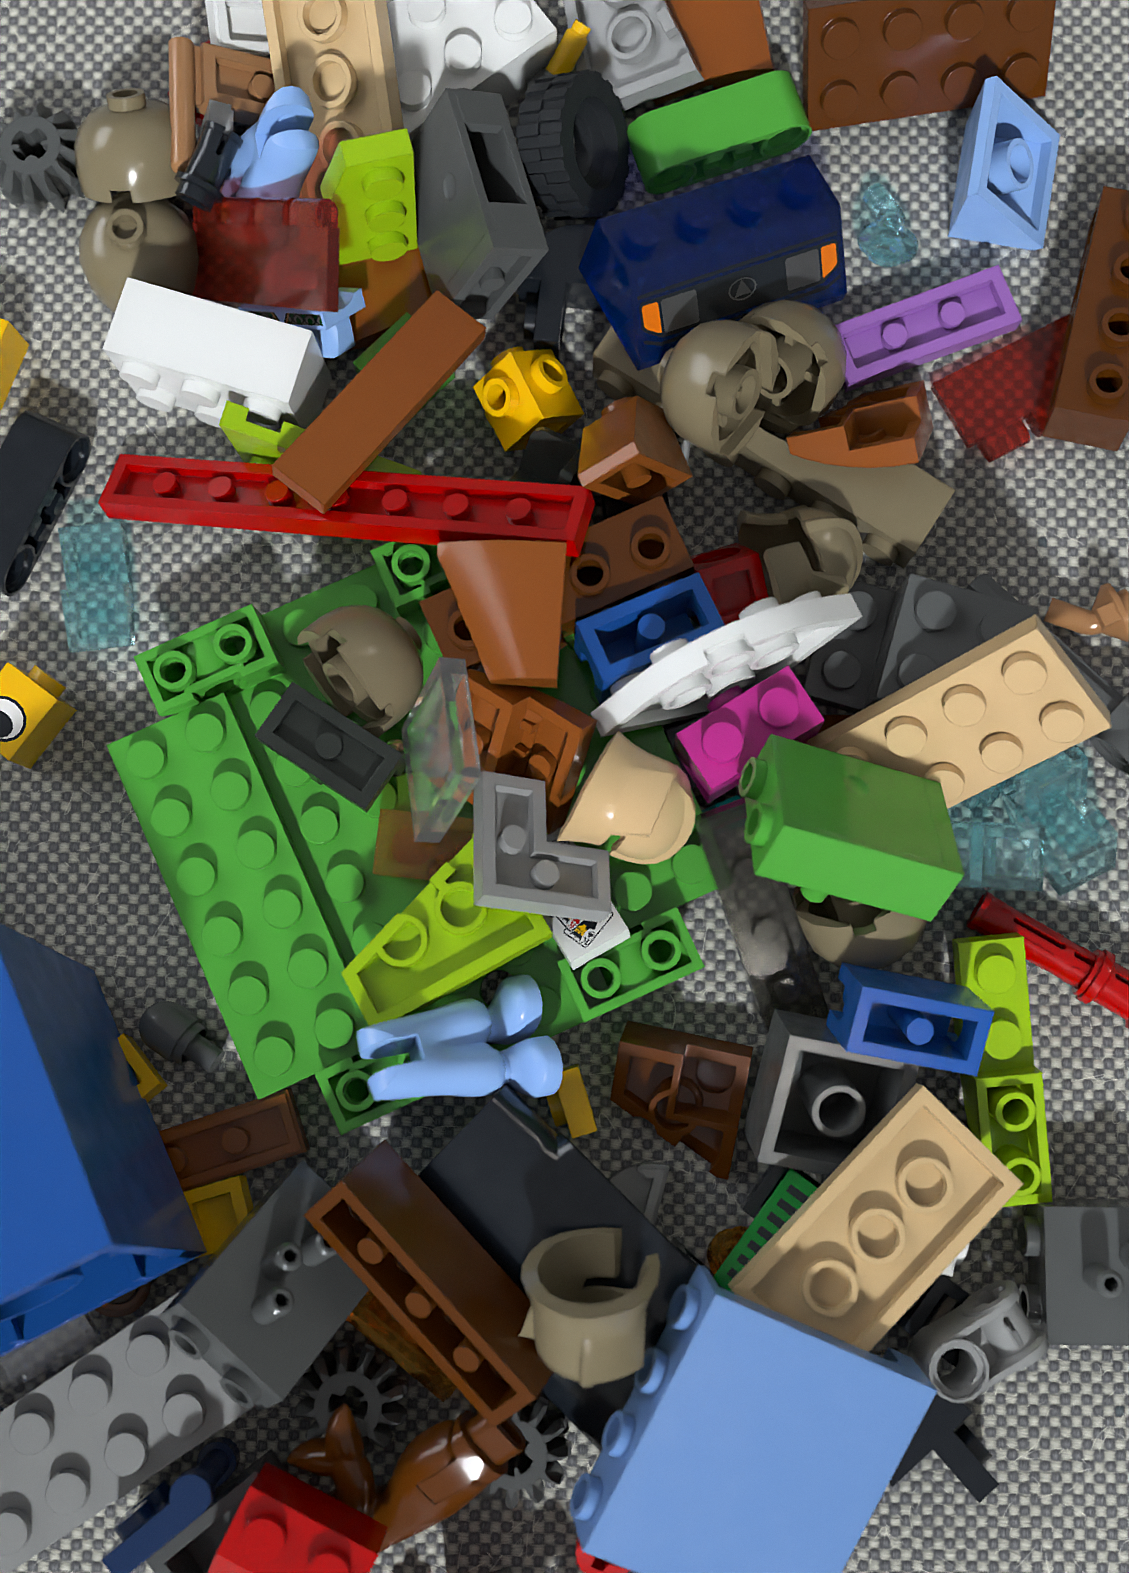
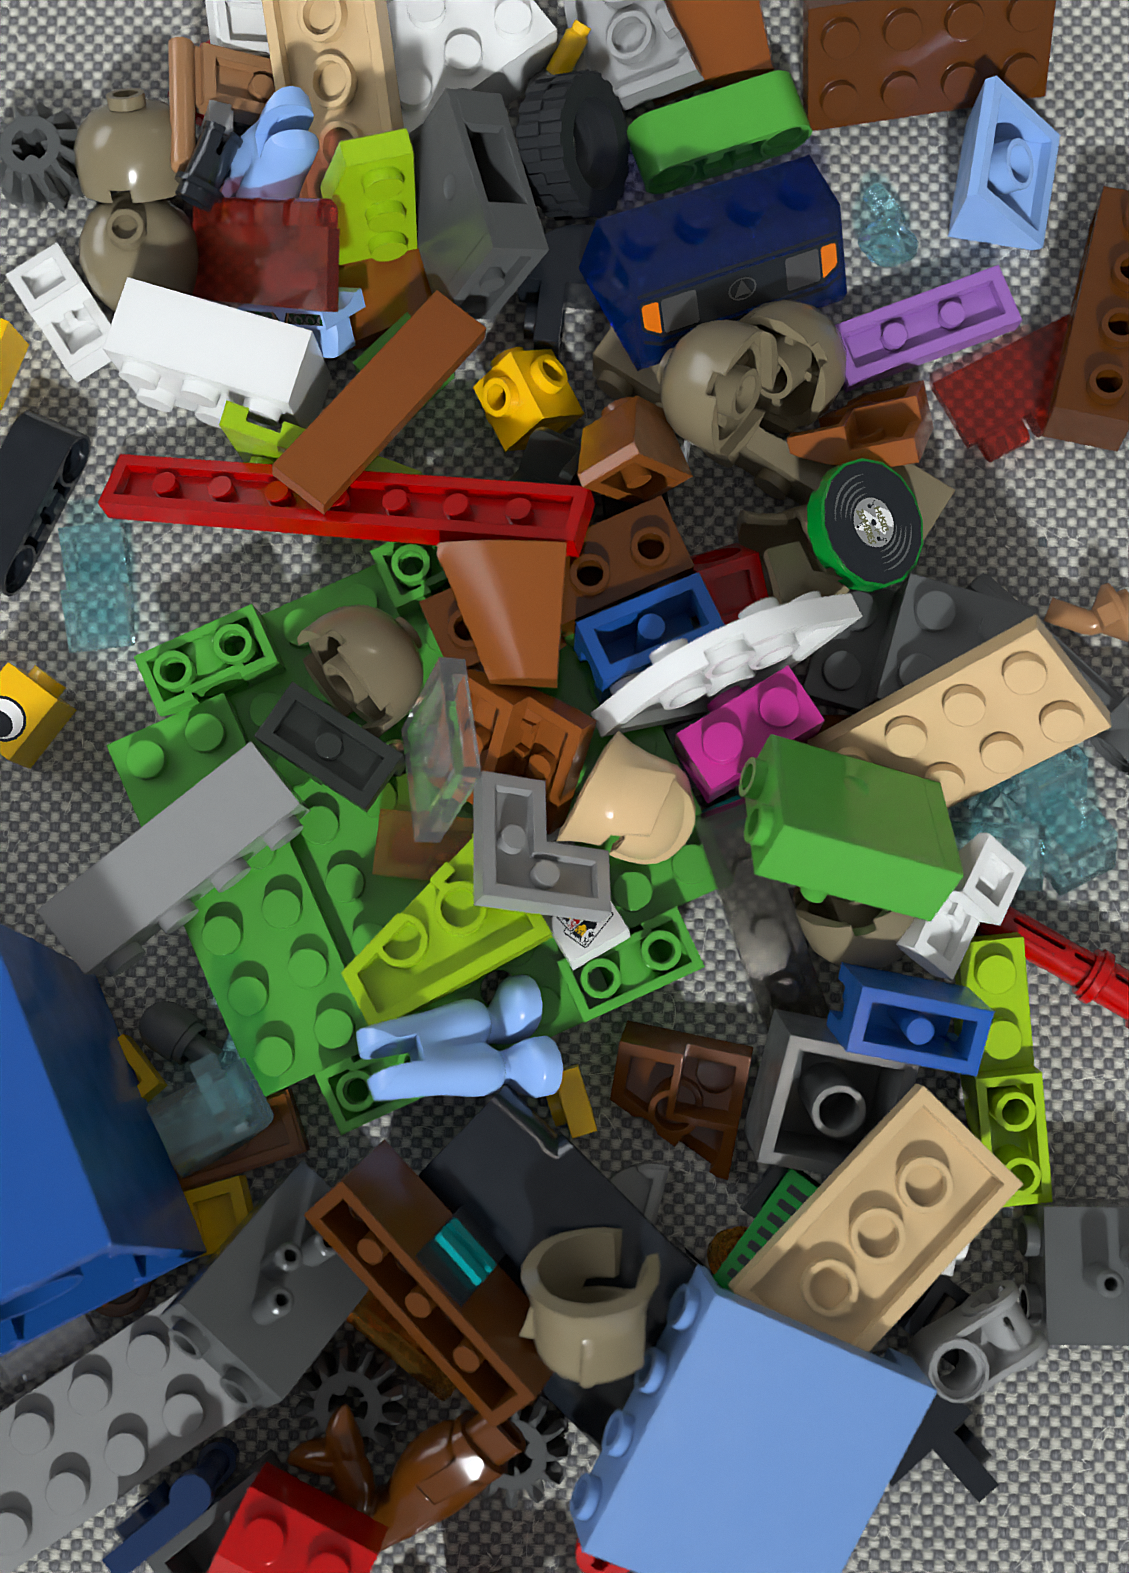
(63, 310): none -> white slope
(175, 862): none -> light grey brick
(211, 1114): none -> clear light blue brick
(461, 1255): none -> piece
(865, 525): none -> tile
(980, 896): none -> white slope

